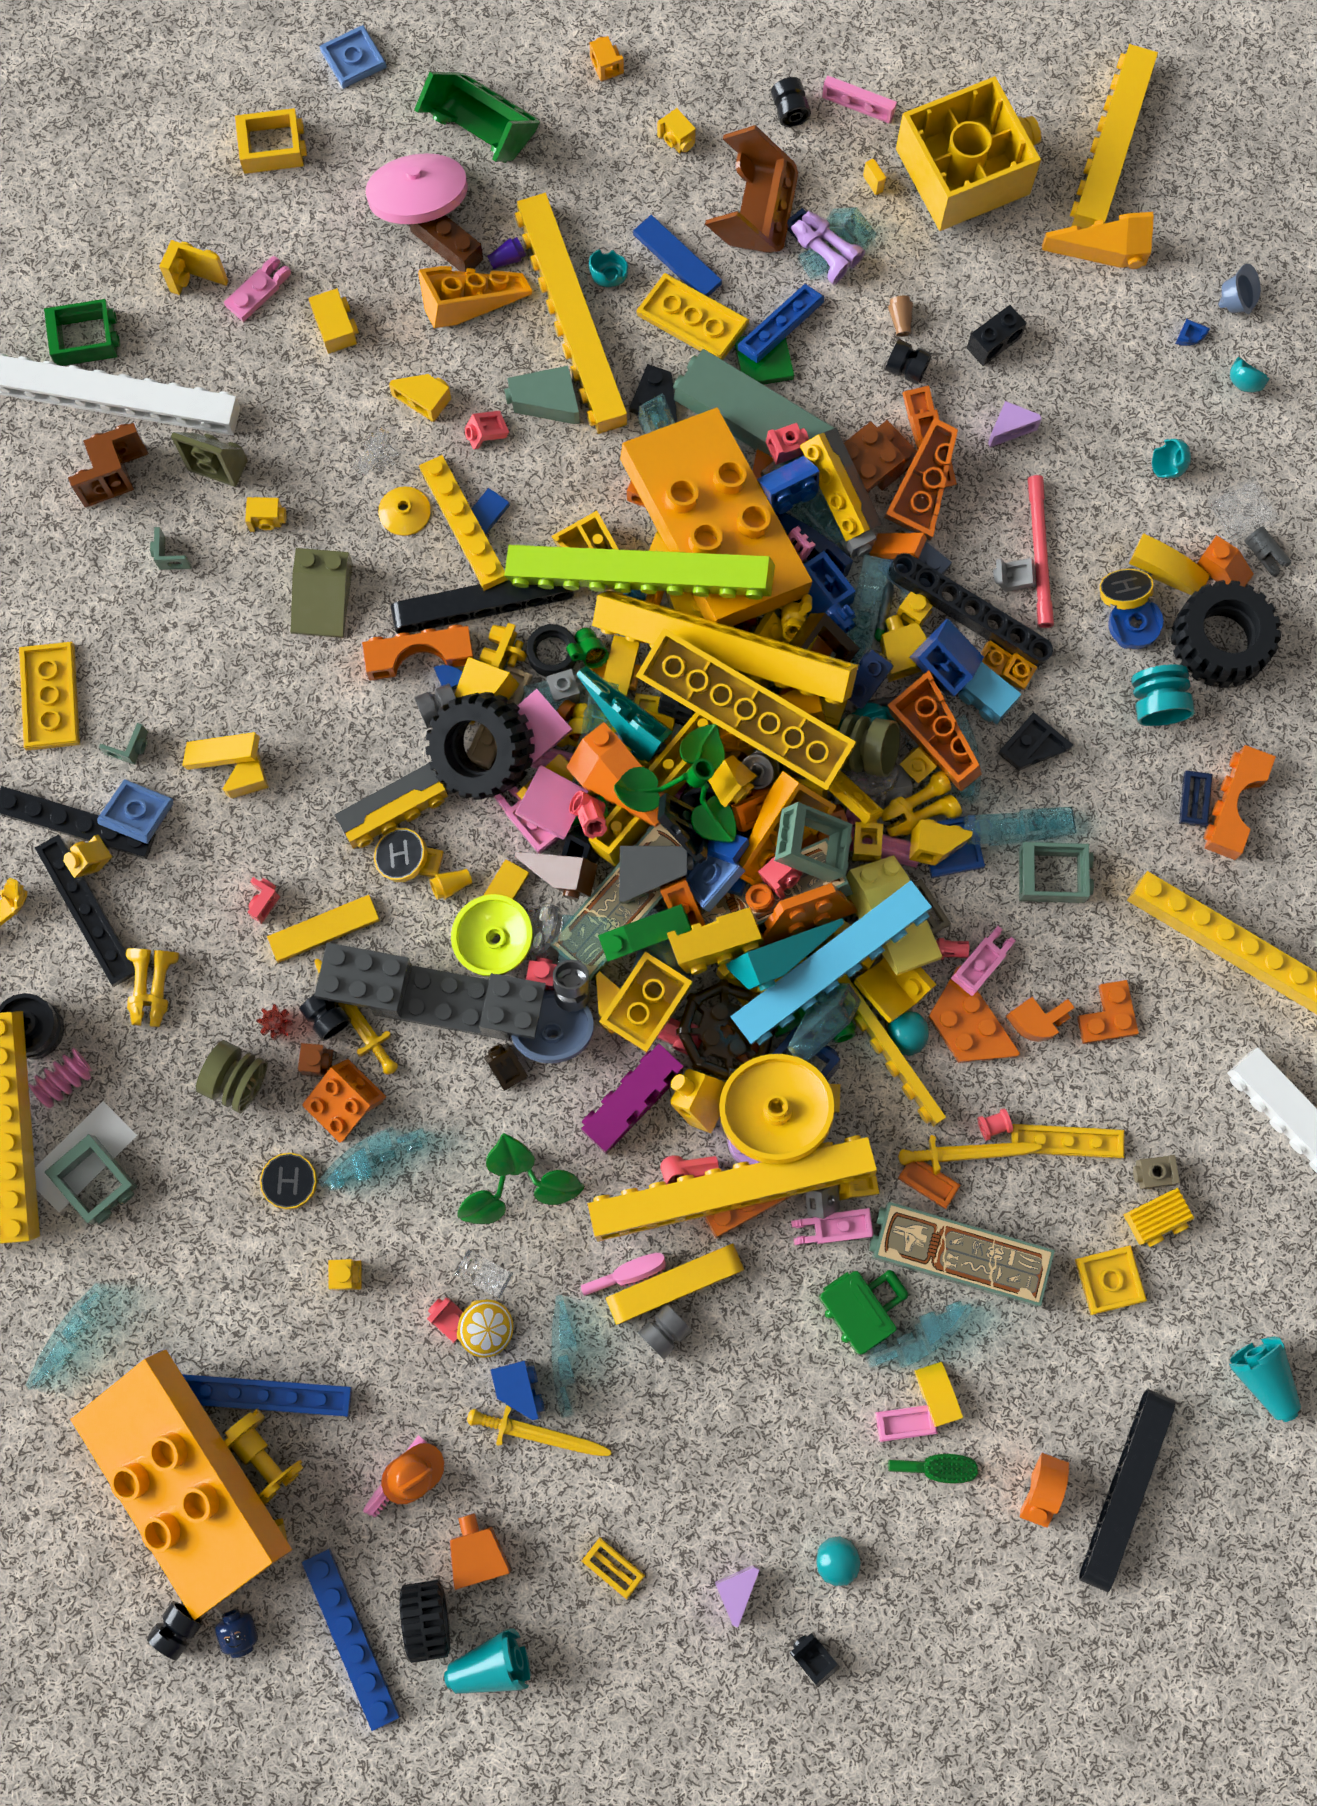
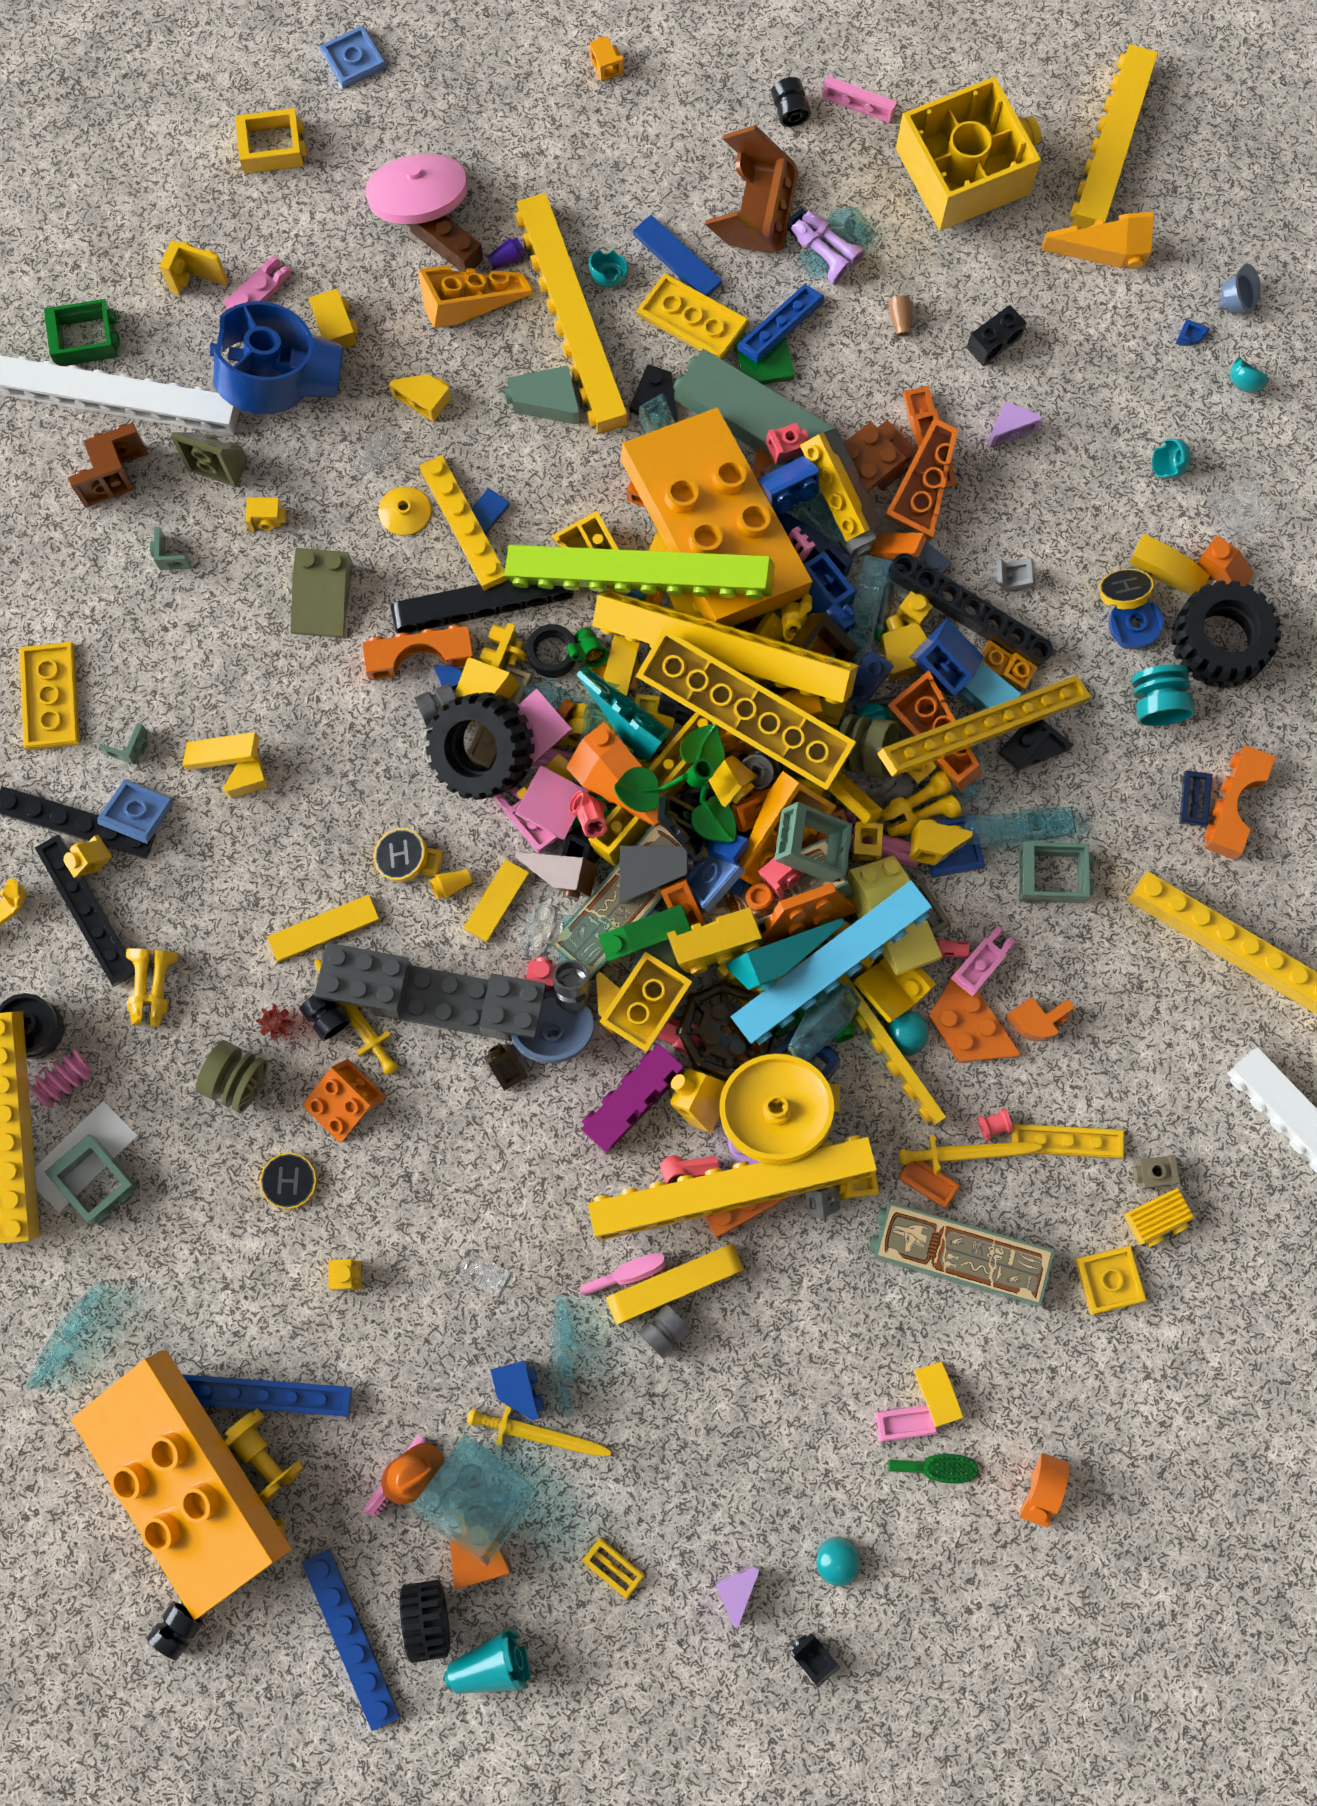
(236, 1633): dark blue head -> none
(264, 902): coral bracket -> none
(266, 374): none -> blue animal
(314, 1060): dark orange brick -> none
(360, 1159): clear light blue slope -> none
(391, 806): piece -> none
(445, 1317): coral bracket -> none
(475, 1500): none -> clear light blue slope
(478, 110): green windscreen -> none
(480, 923): neon yellow dish -> none
(485, 427): coral bracket -> none
(485, 1328): dish -> none
(513, 1158): green plant -> none
(565, 686): light grey bracket -> none
(676, 131): yellow brick -> none
(836, 1227): bright pink hinge -> none
(858, 1311): green piece -> none
(874, 176): yellow tile -> none
(908, 361): black wheel -> none
(931, 1333): clear light blue slope -> none
(983, 726): none -> yellow plate
(1044, 602): coral piece -> none
(1117, 1015): orange plate -> none
(1127, 1490): black beam -> none
(1263, 547): dark grey hinge -> none
(1269, 1377): teal cone -> none

